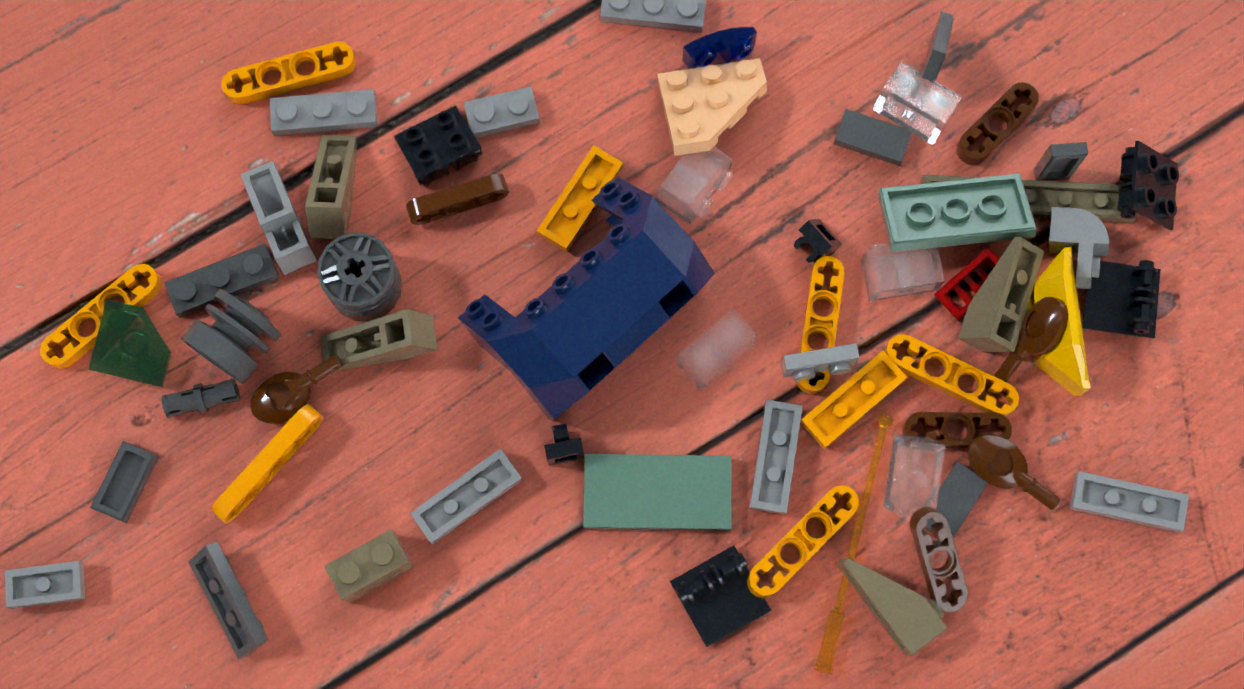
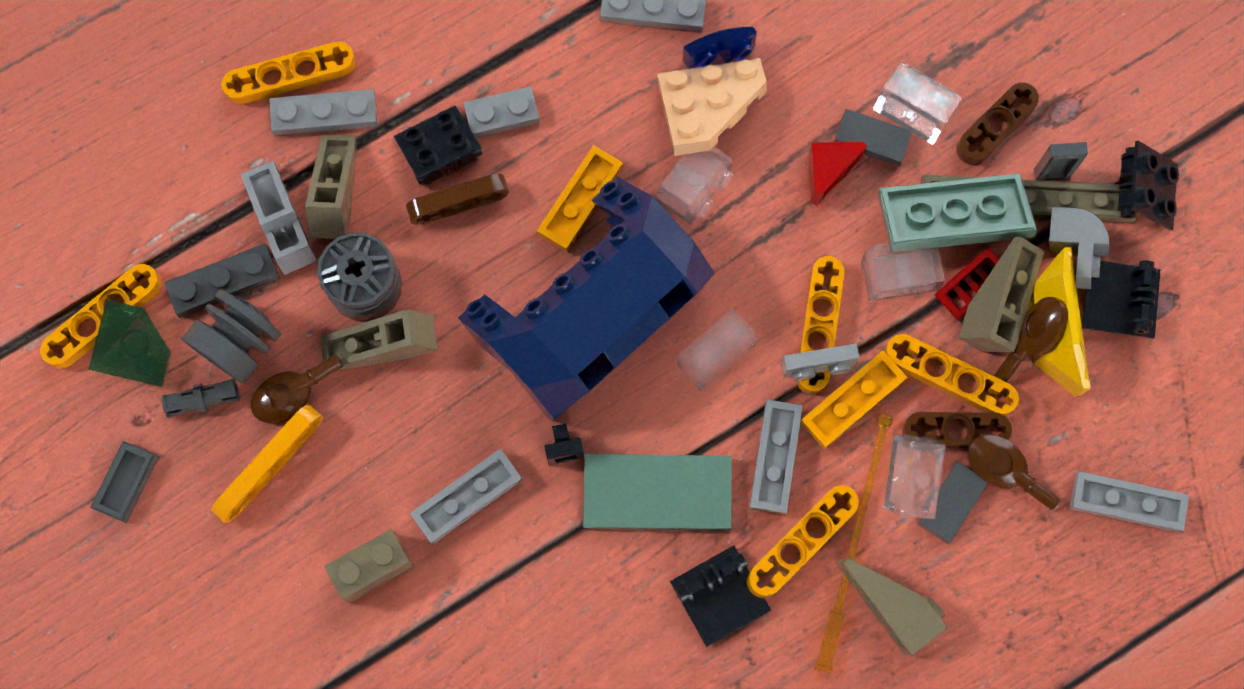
(44, 584): light grey plate -> none
(228, 600): dark grey plate -> none
(819, 237): black tile -> none
(830, 164): none -> red slope
(938, 46): dark grey tile -> none
(950, 570): reddish brown beam -> none

